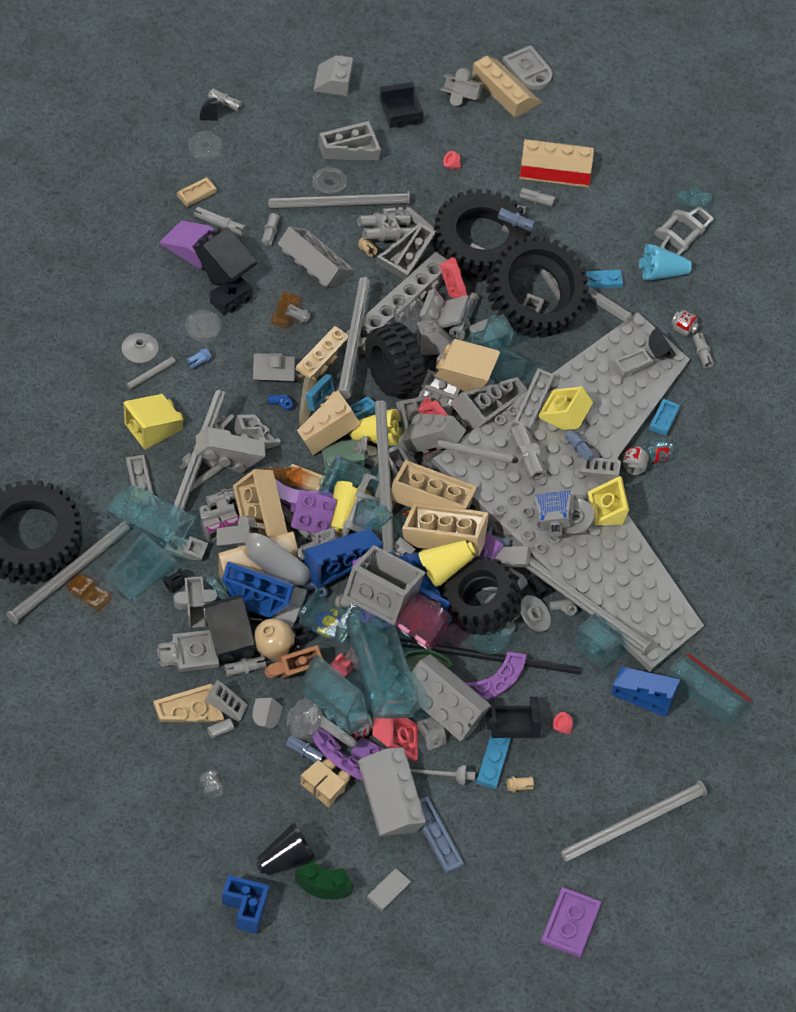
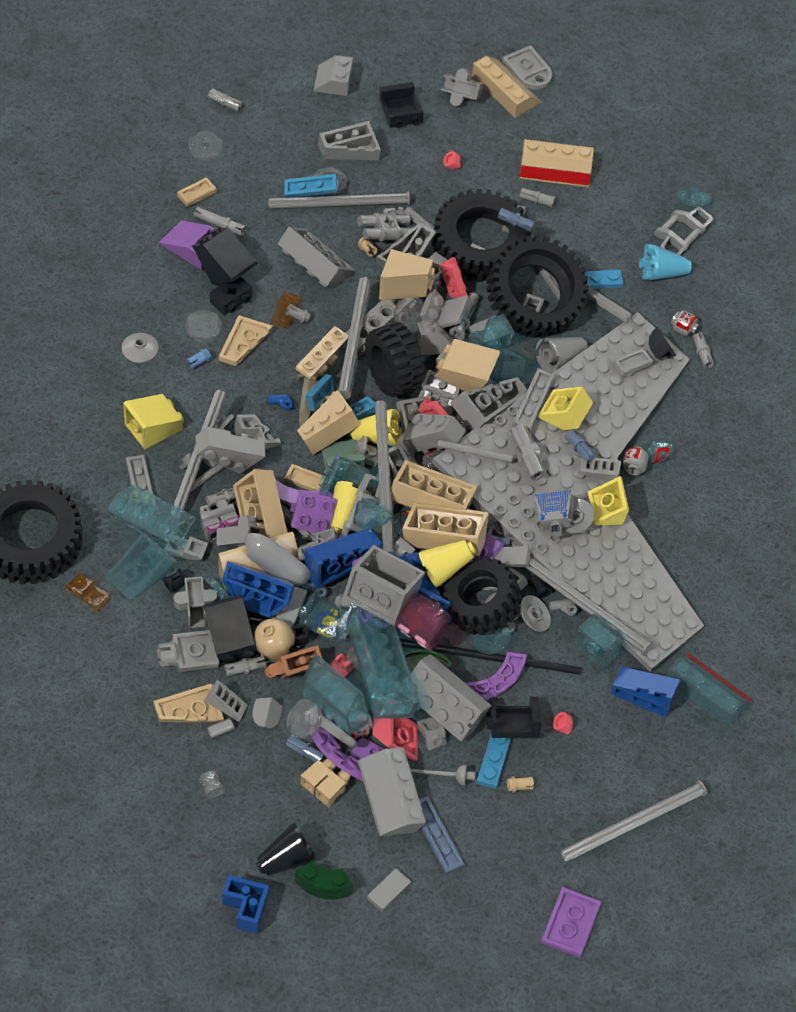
(67, 573): light grey axle -> none
(152, 372): light grey bar -> none
(209, 110): black brick -> none
(243, 339): none -> tan wing
(270, 229): light grey axle -> none
(273, 367): light grey piece -> none
(288, 475): clear orange slope -> none
(311, 186): none -> dark azure plate
(406, 276): none -> tan slope
(558, 351): none -> light grey cone
(664, 417): dark azure plate -> none

